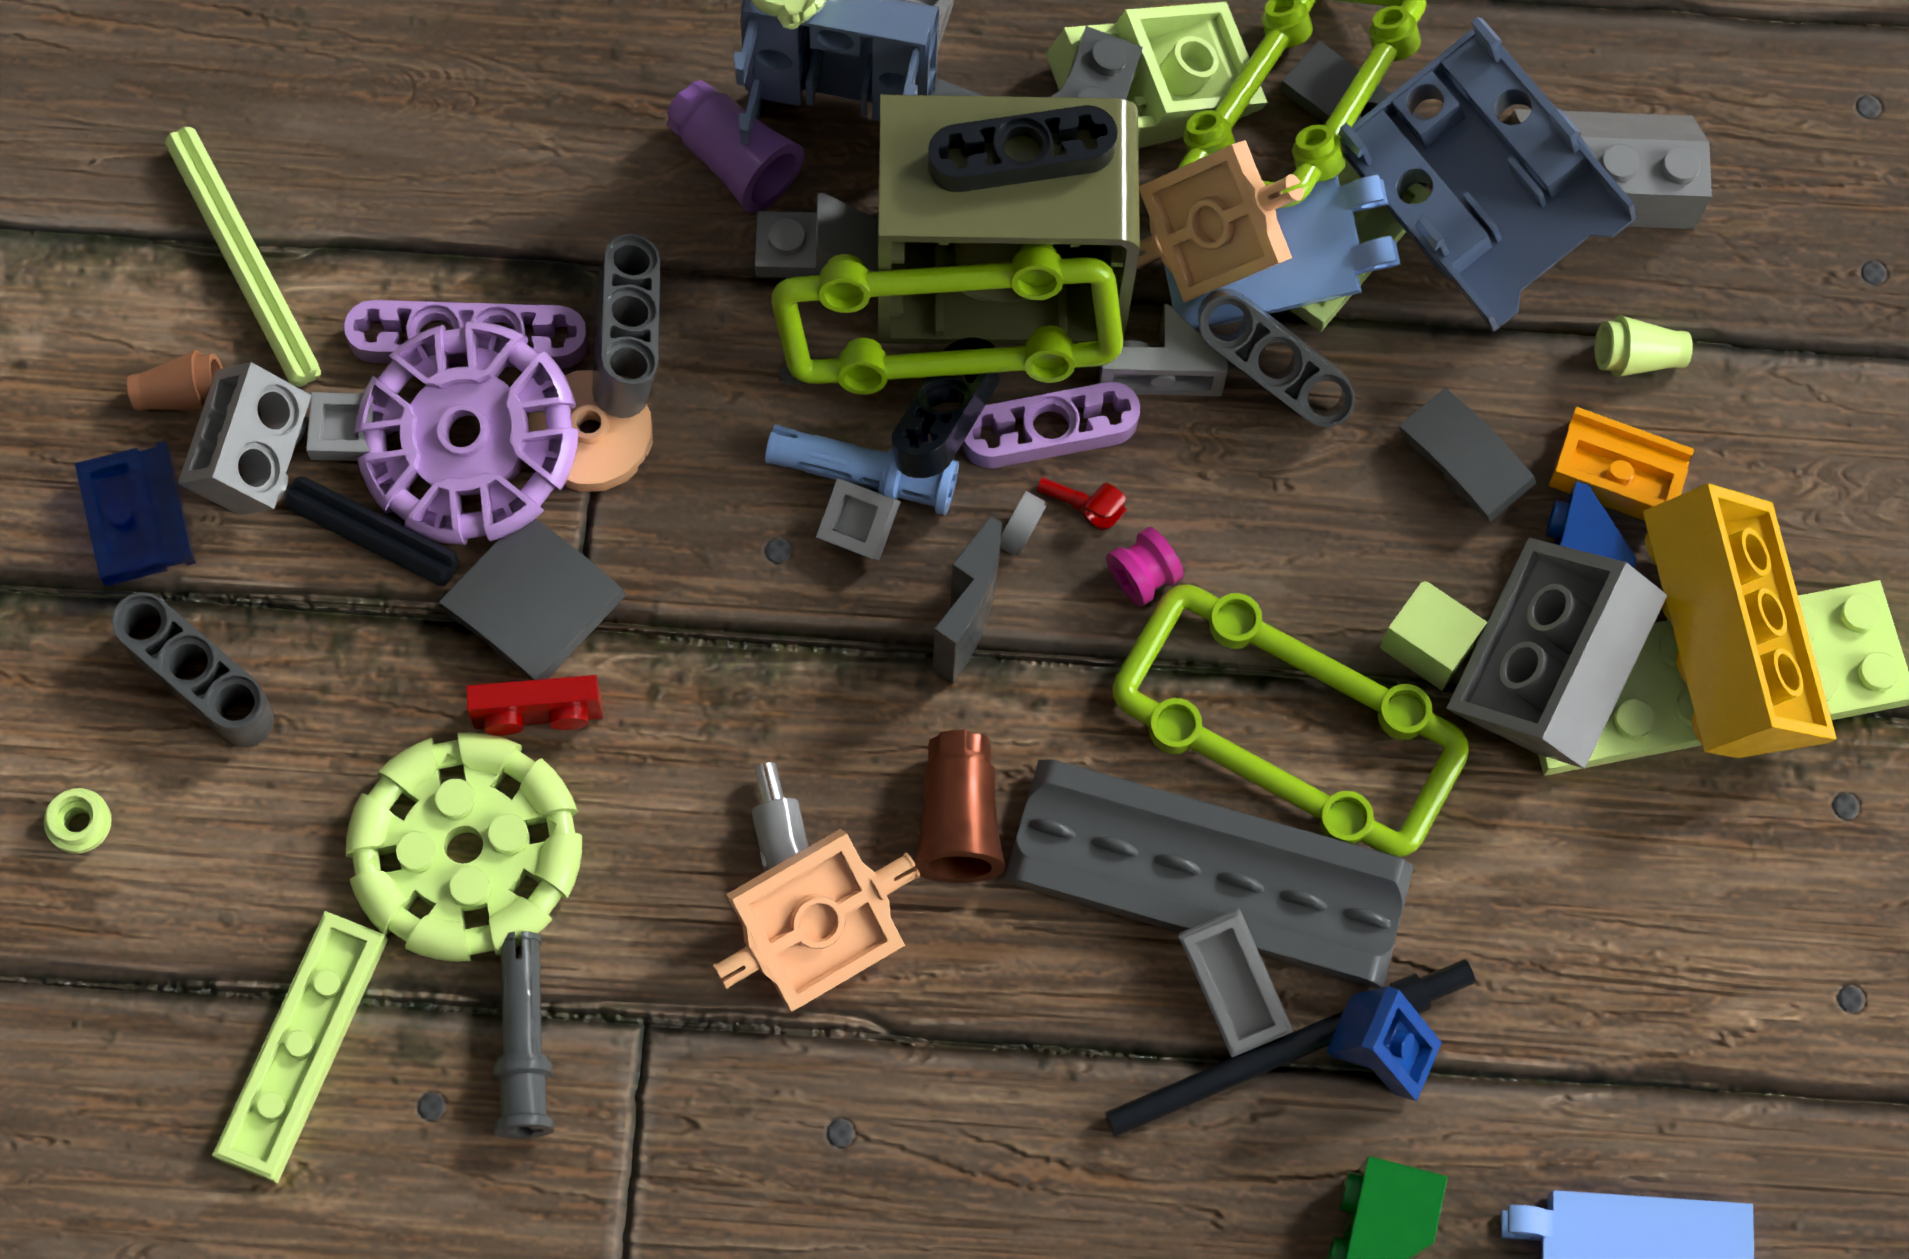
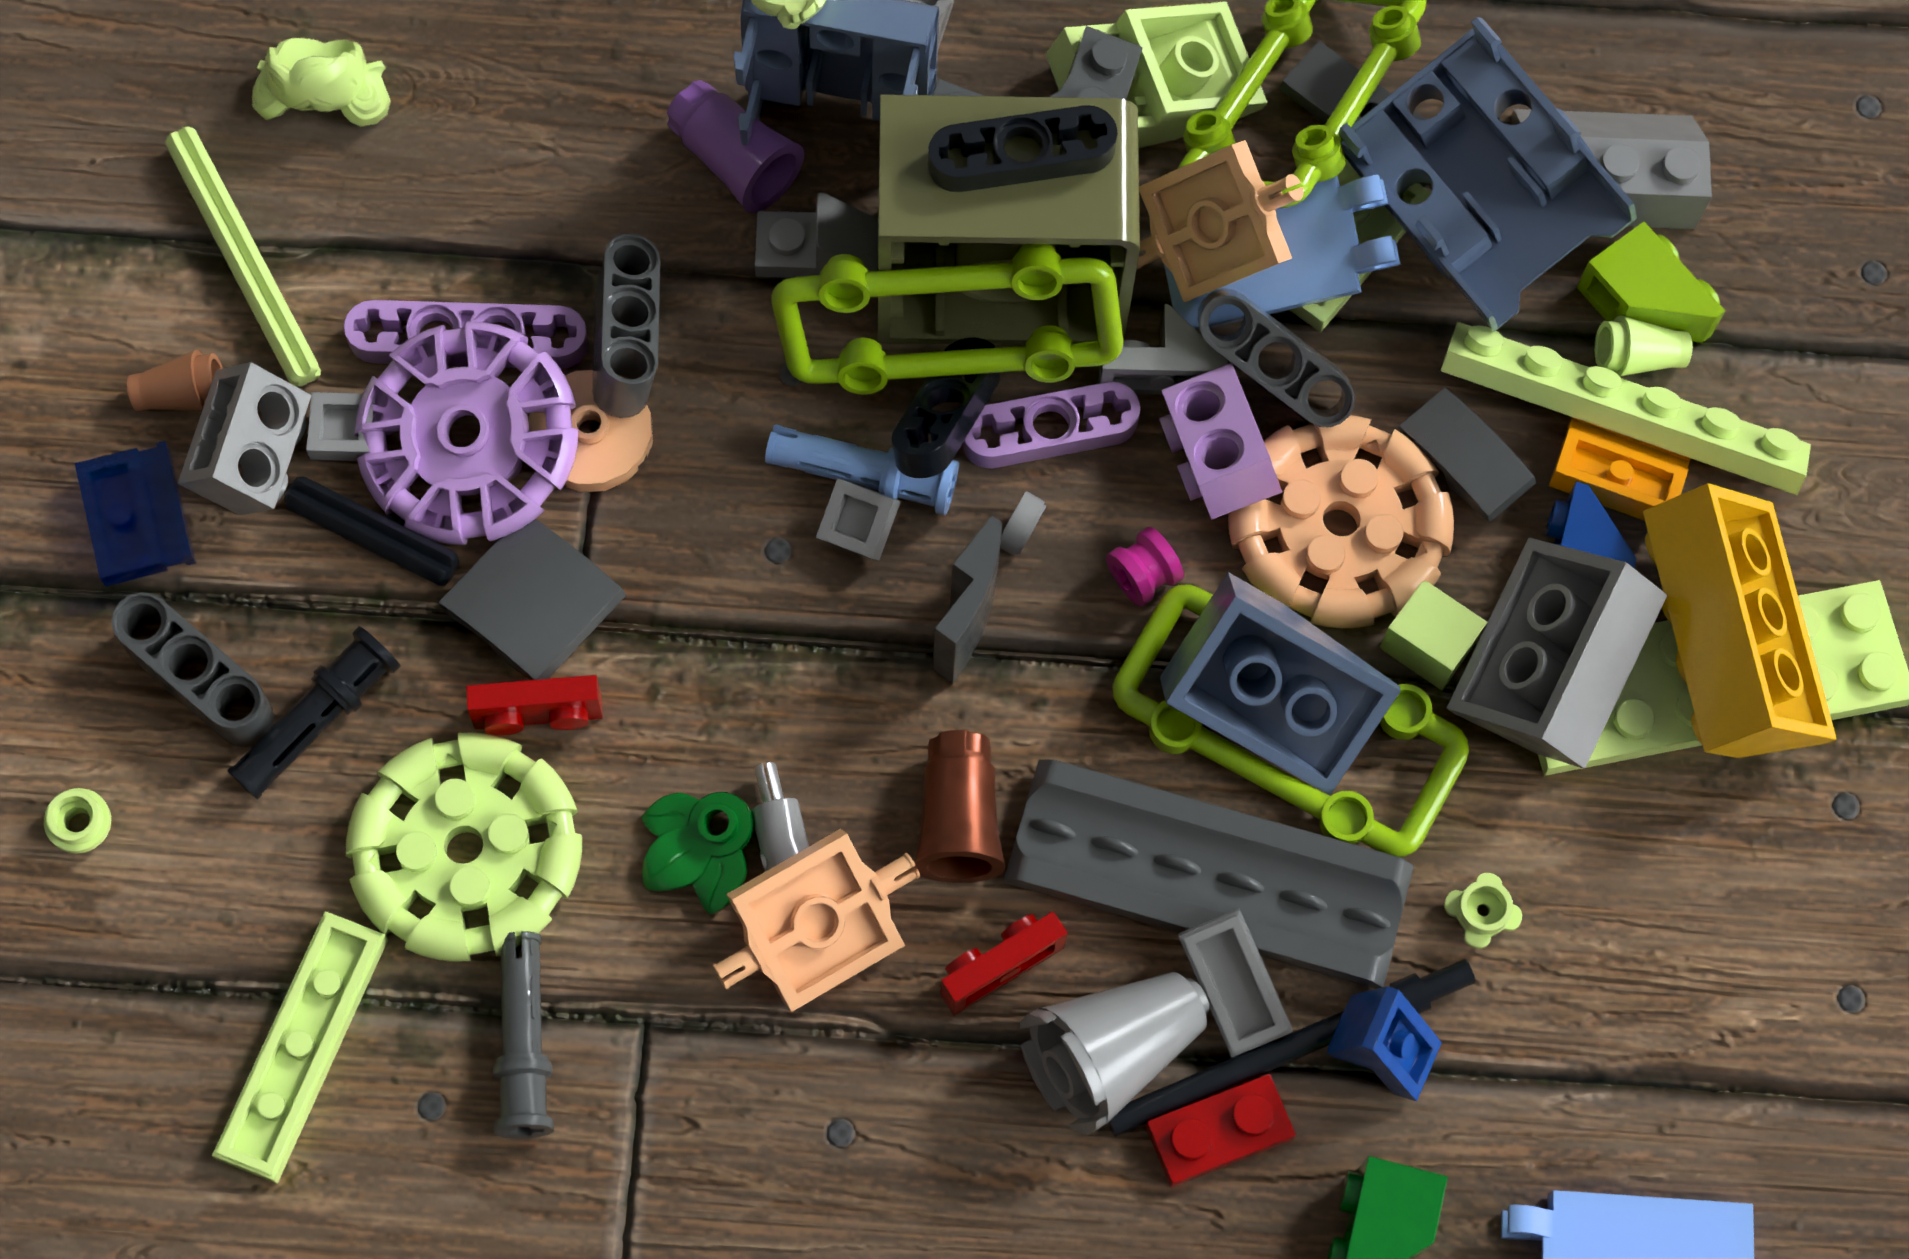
(321, 78): none -> yellowish green hair
(334, 691): none -> black pin
(690, 852): none -> green plate
(1024, 947): none -> red plate
(1100, 509): red hand -> none
(1111, 1044): none -> light grey cone
(1220, 1130): none -> red plate
(1223, 440): none -> lavender brick
(1277, 685): none -> sand blue slope
(1374, 504): none -> light nougat plate
(1492, 894): none -> yellowish green plate
(1627, 407): none -> yellowish green plate
(1649, 283): none -> lime slope

